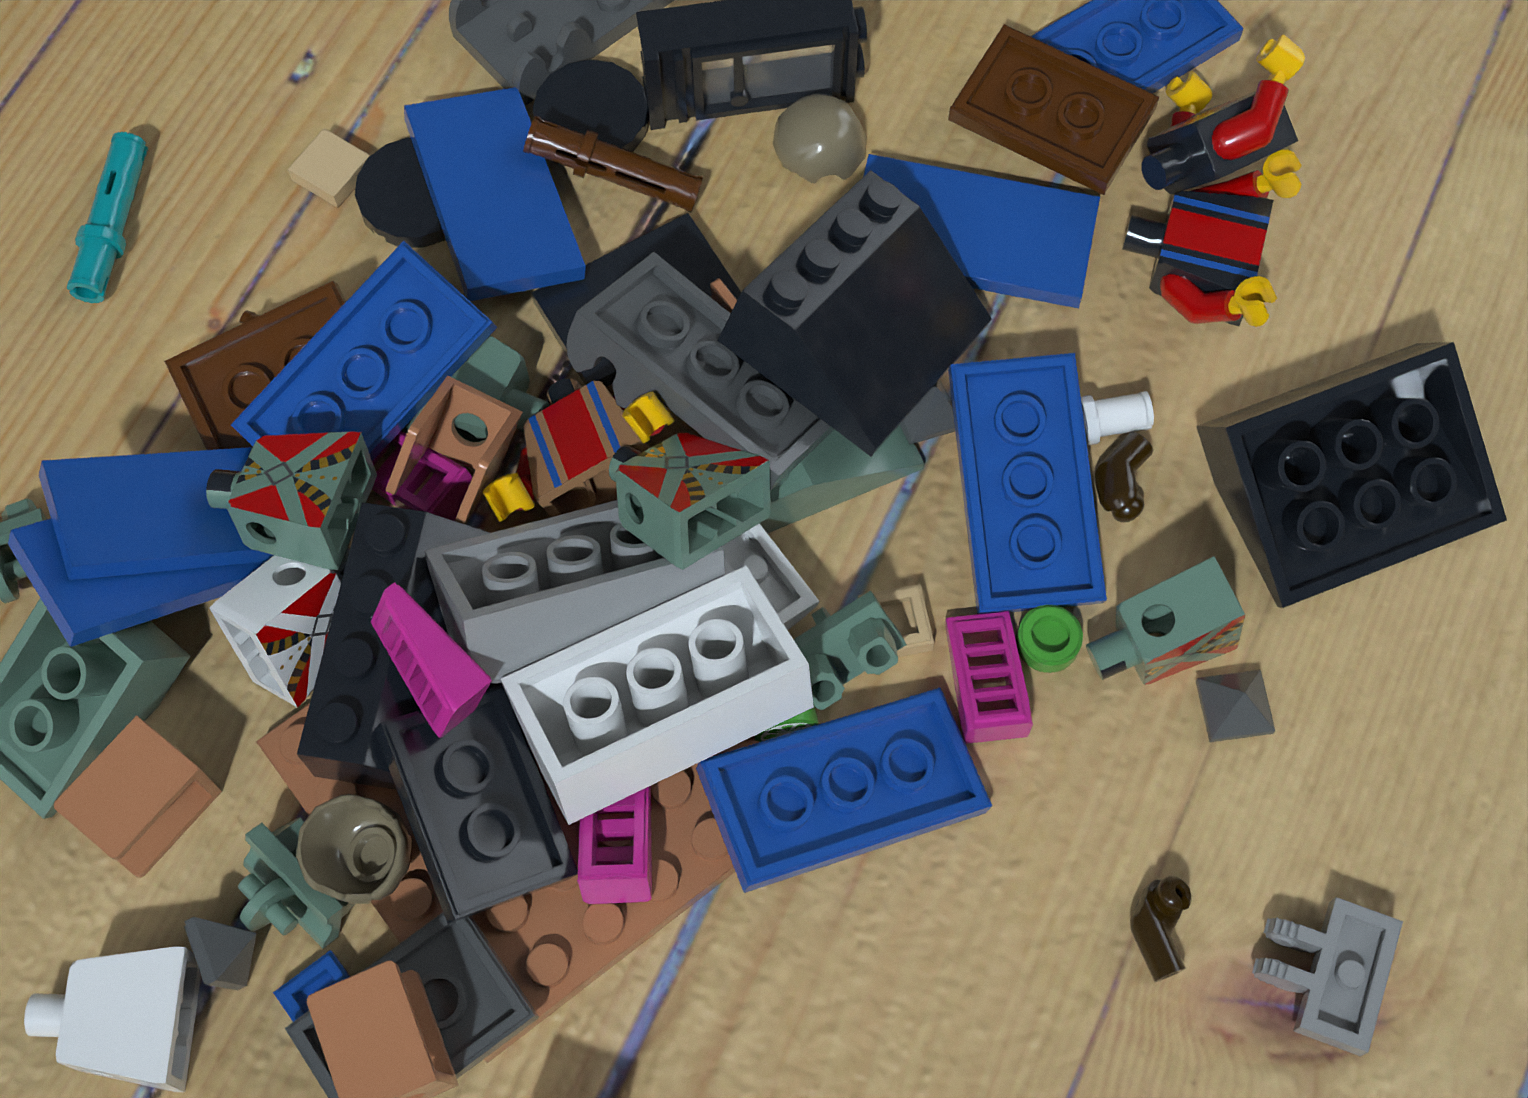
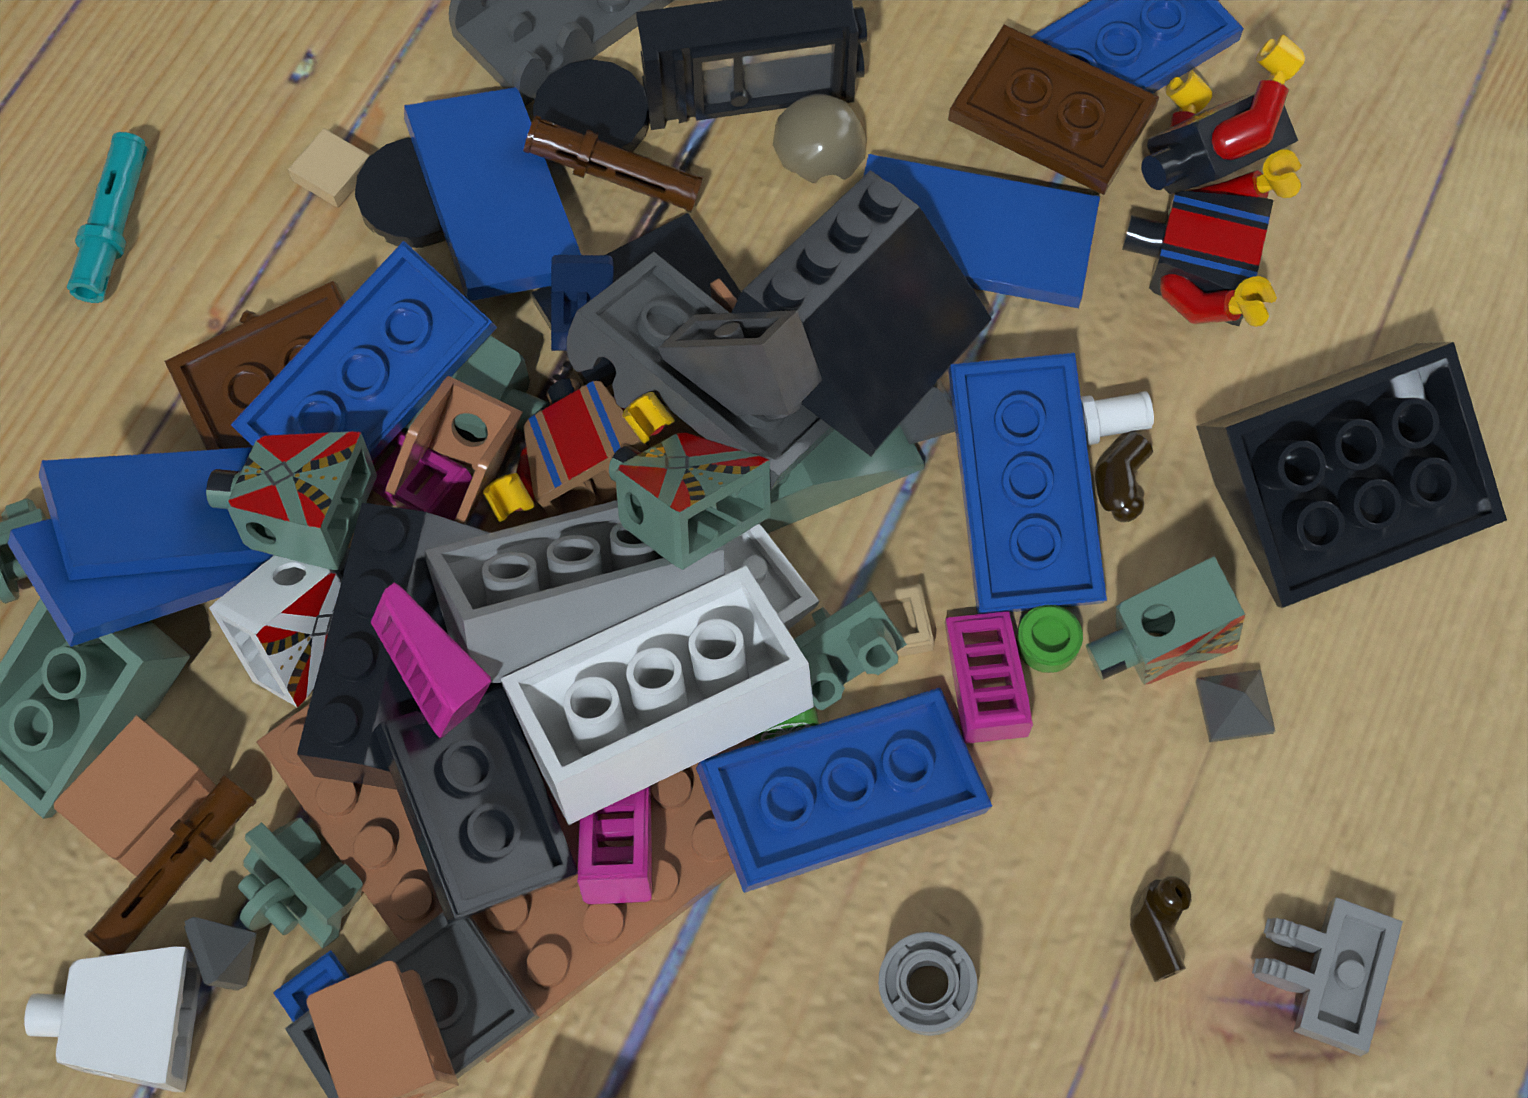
(170, 867): none -> reddish brown pin
(354, 849): dark tan hair -> none
(573, 284): none -> dark blue bracket
(747, 360): none -> flat silver slope
(920, 951): none -> light grey wheel

